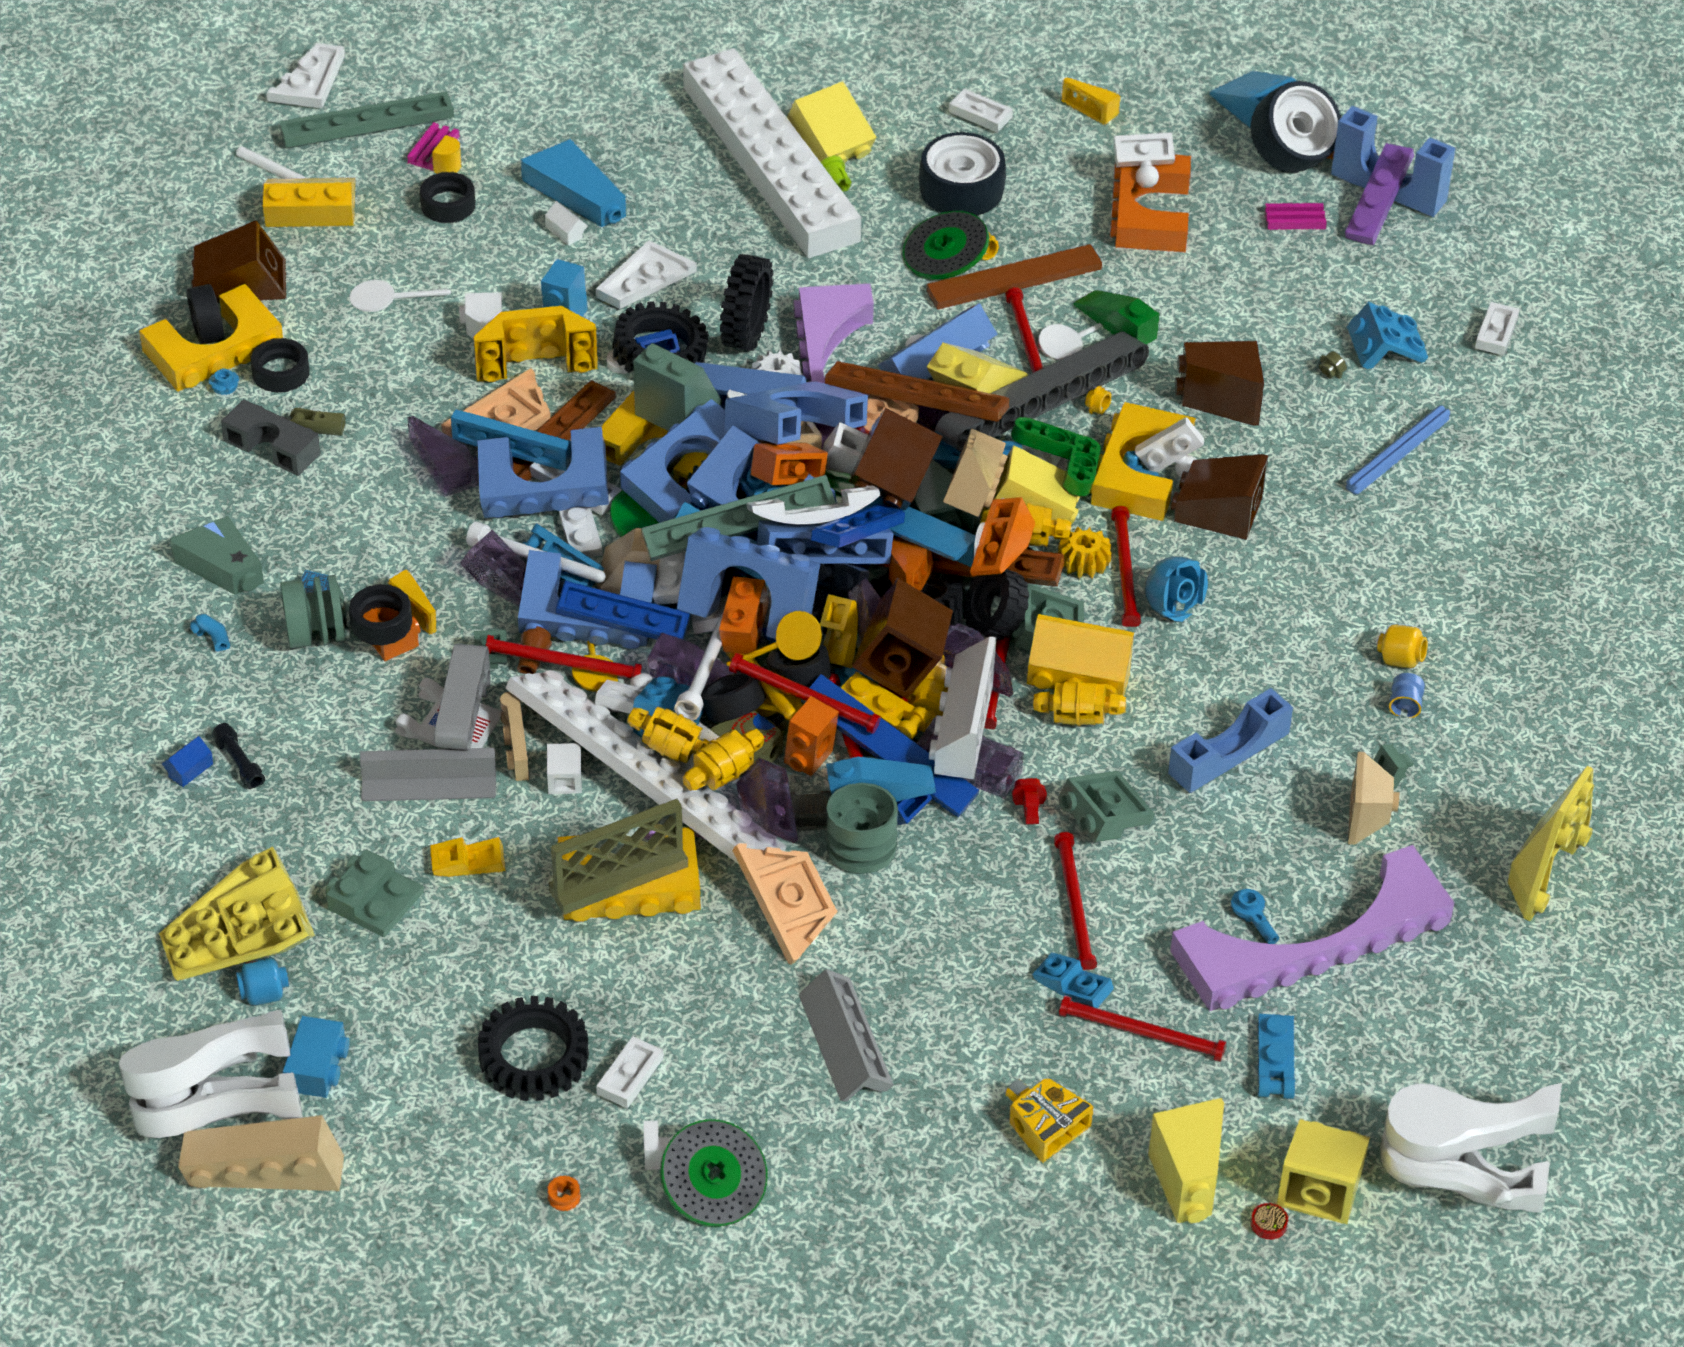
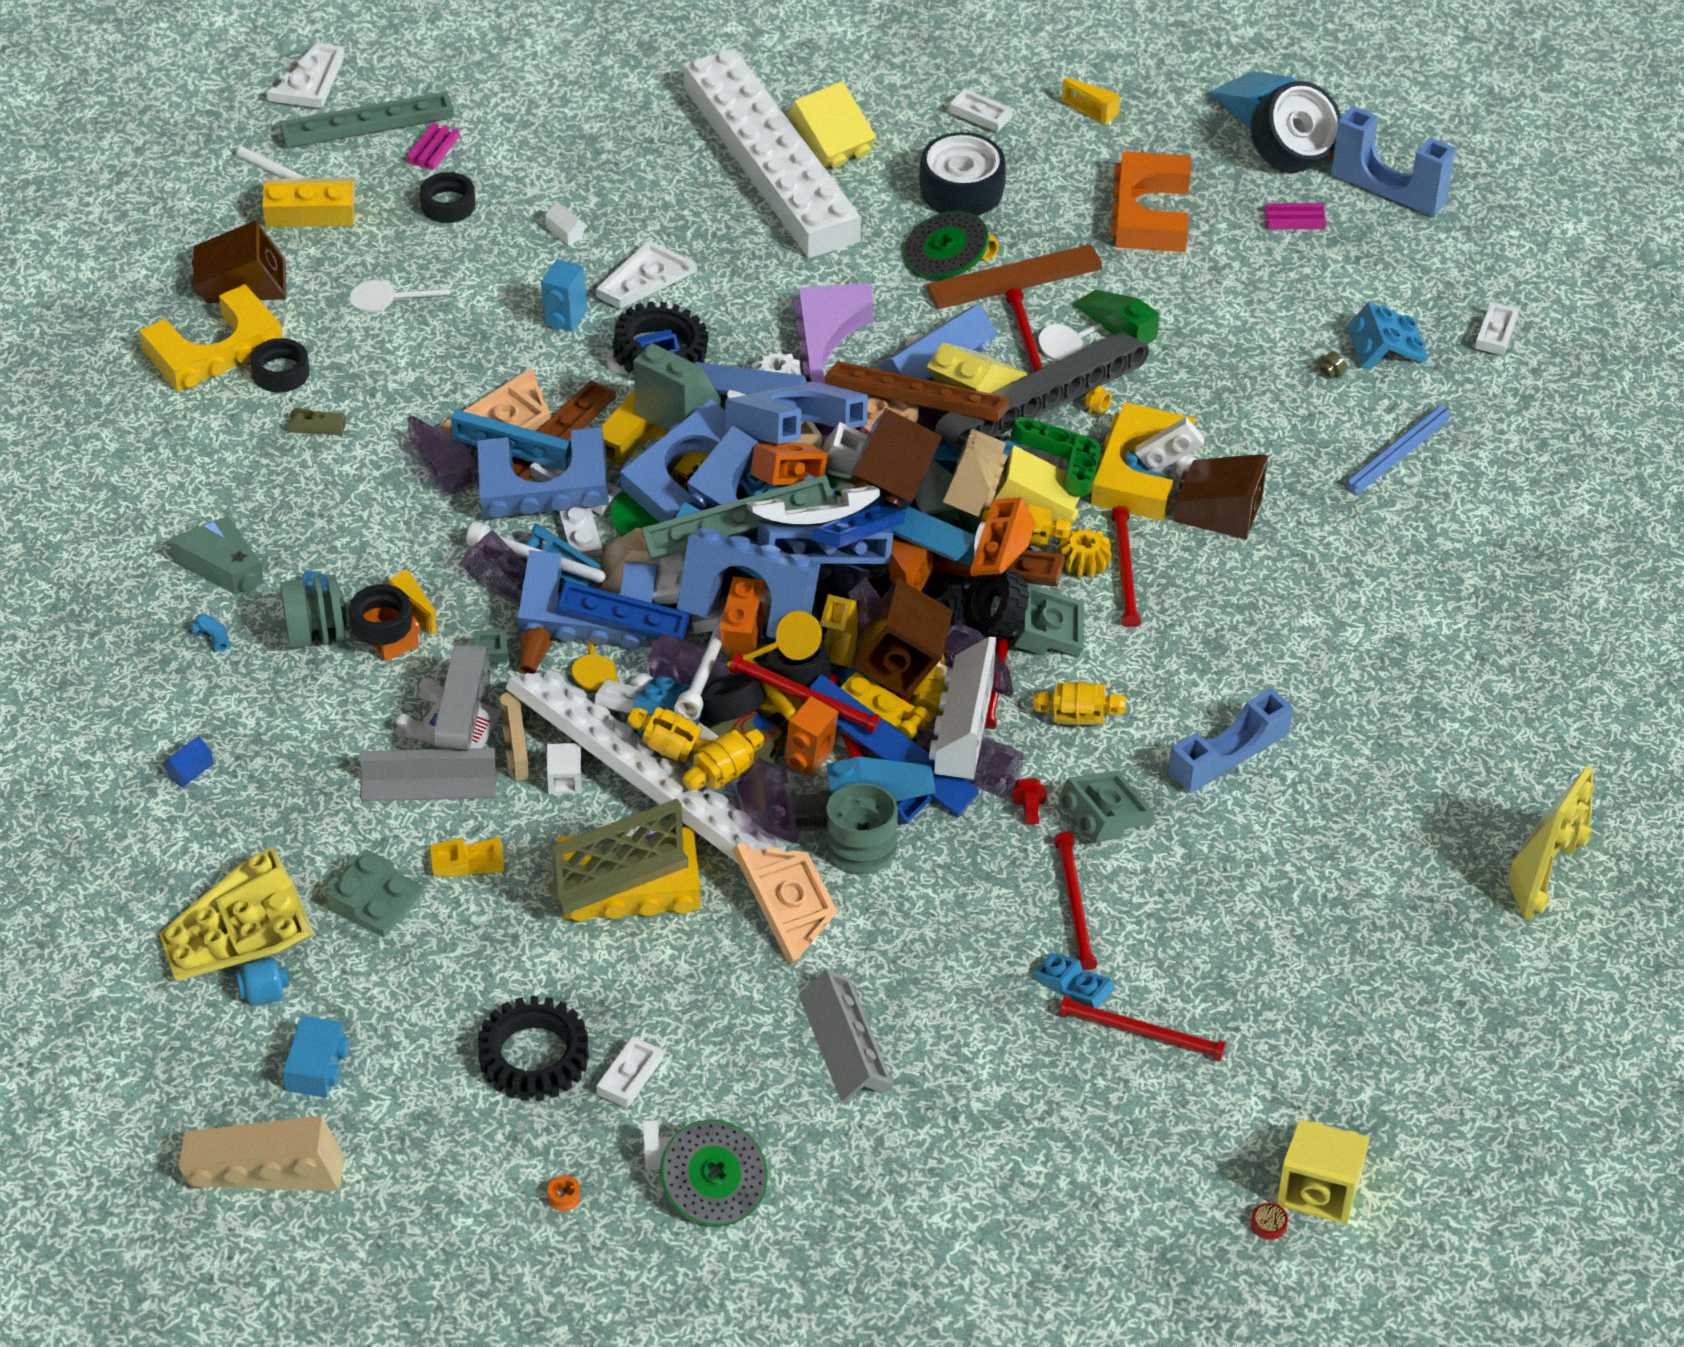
(173, 1086): white animal -> none
(205, 314): black tyre -> none
(224, 381): dark azure plate -> none
(249, 772): black bar -> none
(291, 443): dark grey arch -> none
(447, 155): yellow brick -> none
(479, 310): white slope -> none
(534, 335): yellow slope -> none
(562, 658): red bar -> none
(575, 182): dark azure slope -> none
(746, 302): black tyre -> none
(836, 168): lime bush -> none
(1047, 1116): yellow torso -> none
(1079, 652): yellow slope -> none
(1144, 151): white plate -> none
(1176, 581): dark azure cylinder -> none
(1186, 1157): light yellow slope -> none
(1222, 379): reddish brown slope -> none
(1232, 968): lavender arch -> none
(1250, 906): dark azure plate -> none
(1276, 1055): dark azure plate -> none
(1370, 799): tan slope -> none
(1379, 193): medium lavender plate -> none
(1393, 762): sand green tile -> none
(1402, 646): yellow head -> none
(1407, 694): medium blue wheel -> none
(1437, 1135): white animal -> none

